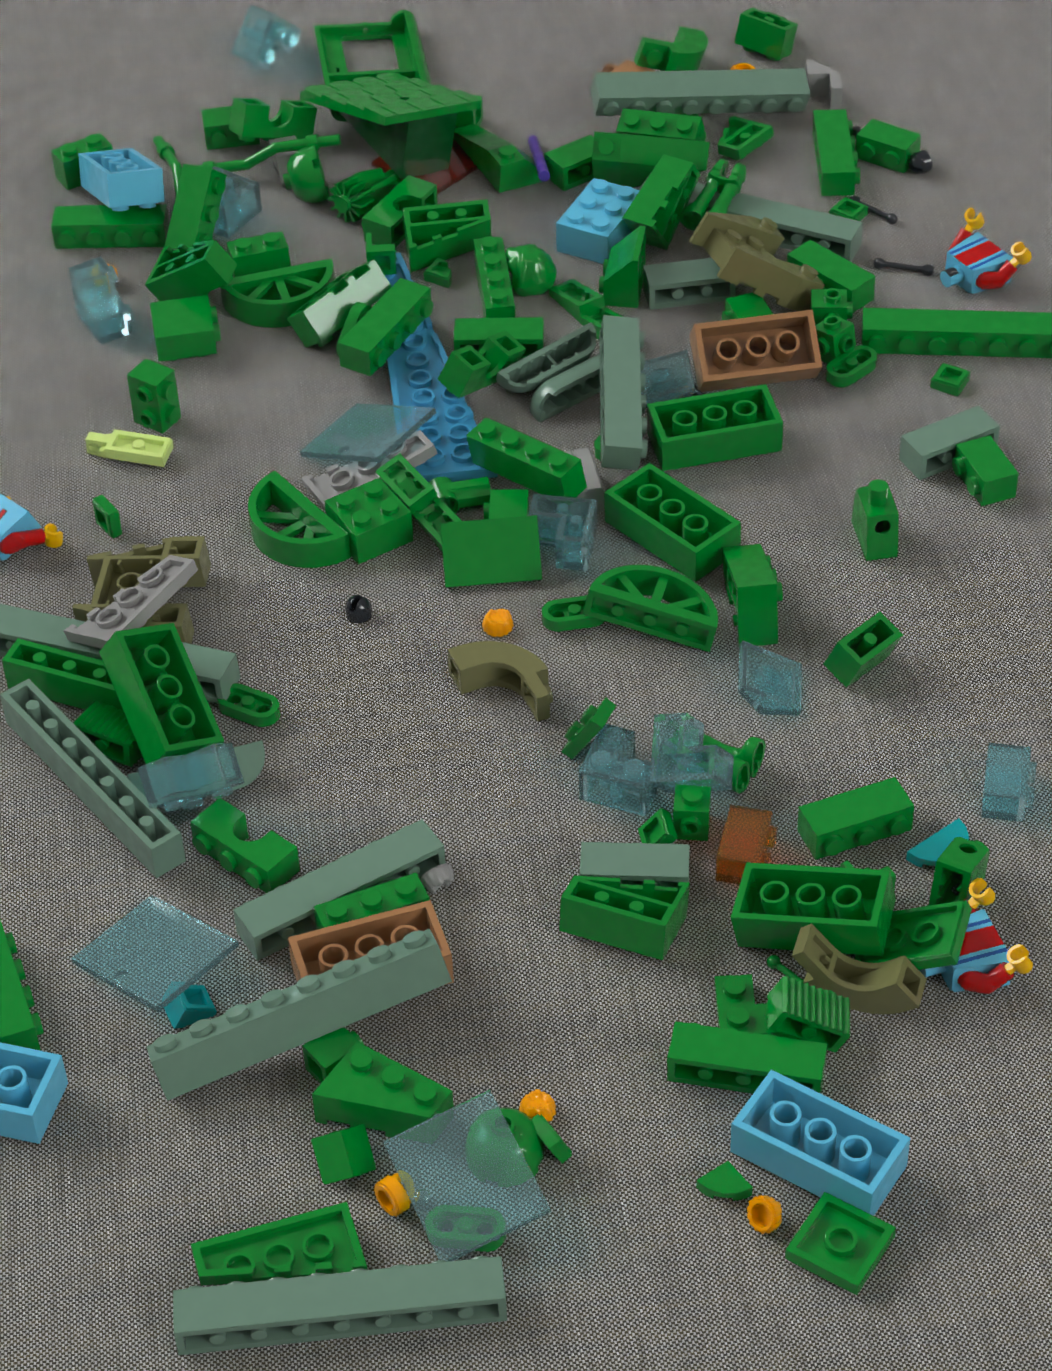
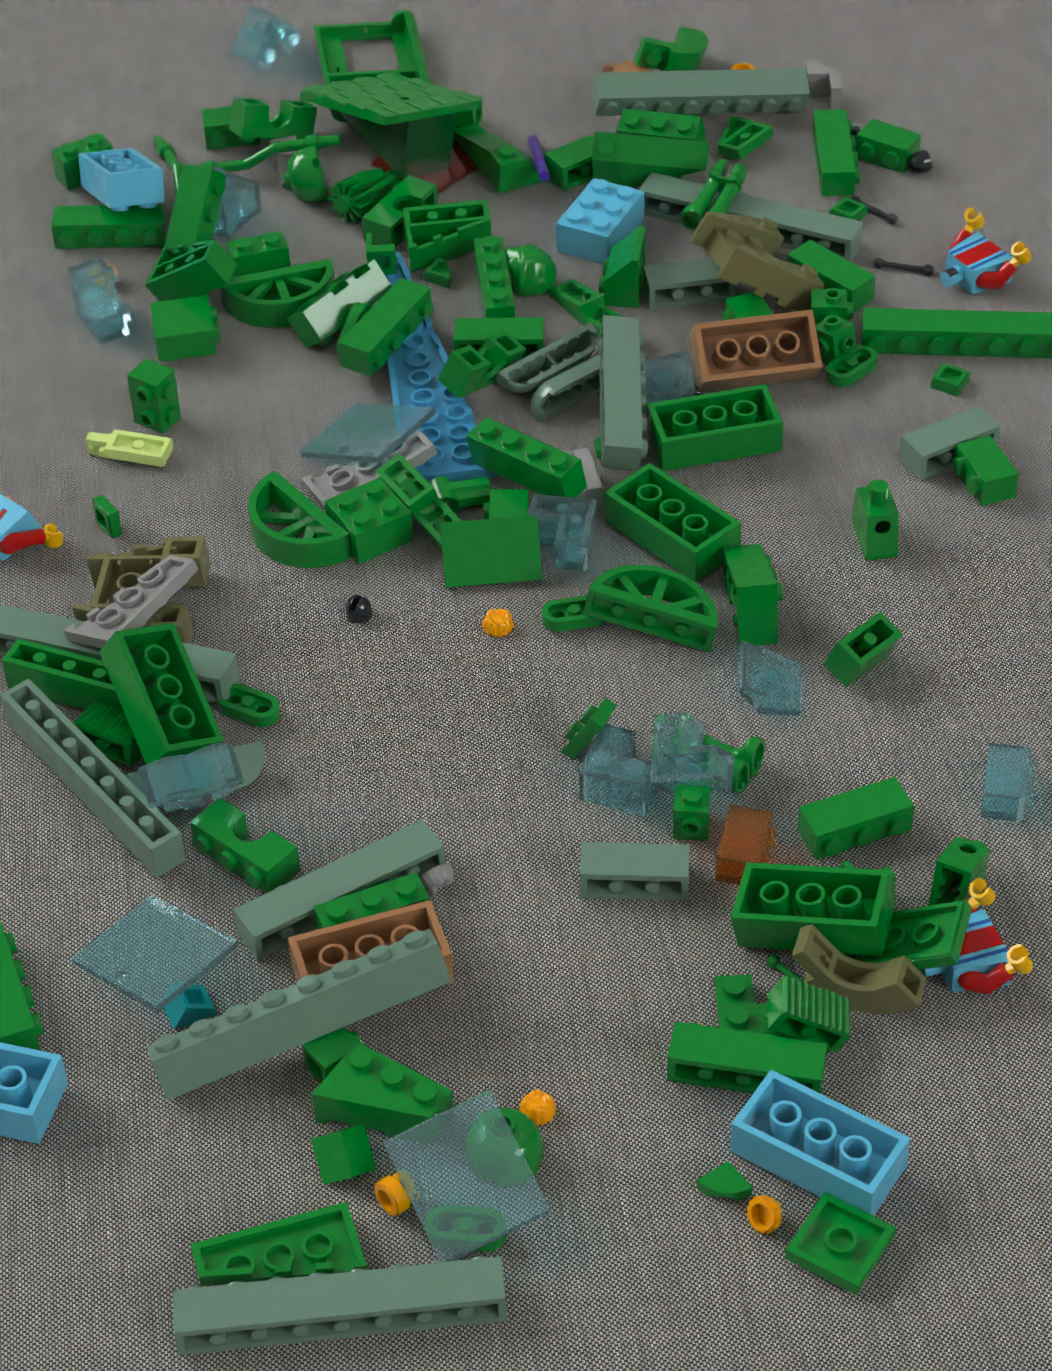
(502, 665): olive arch -> none
(551, 1138): green tile -> none
(624, 915): green wedge -> none
(658, 829): green tile -> none
(663, 200): green wedge -> none
(765, 34): green brick -> none
(930, 849): teal tile -> none

